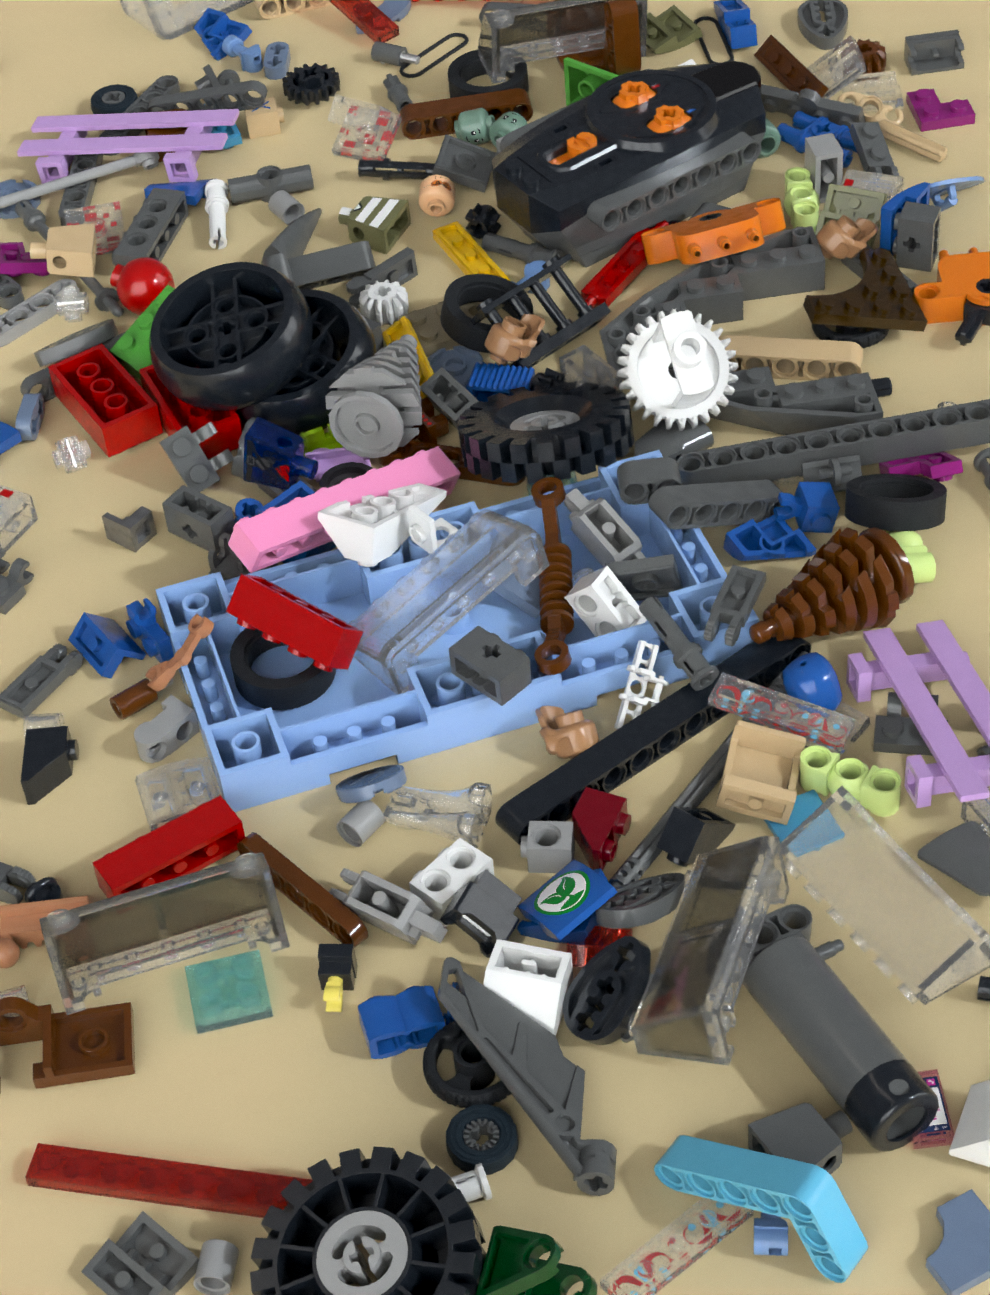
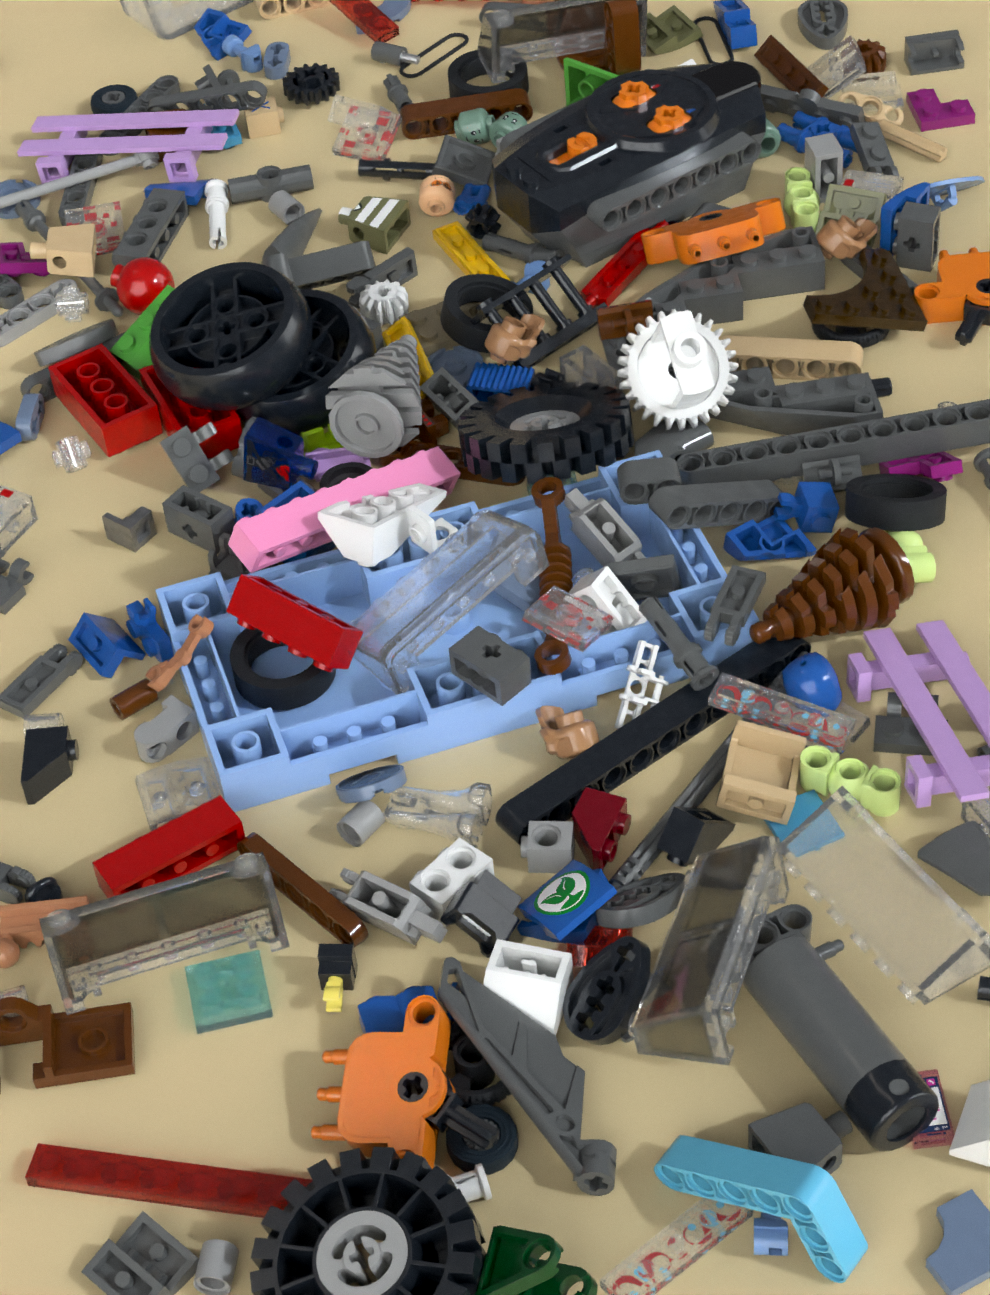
(382, 1087): none -> orange piece
(470, 197): none -> blue piece
(568, 618): none -> clear tile
(621, 319): none -> reddish brown hips

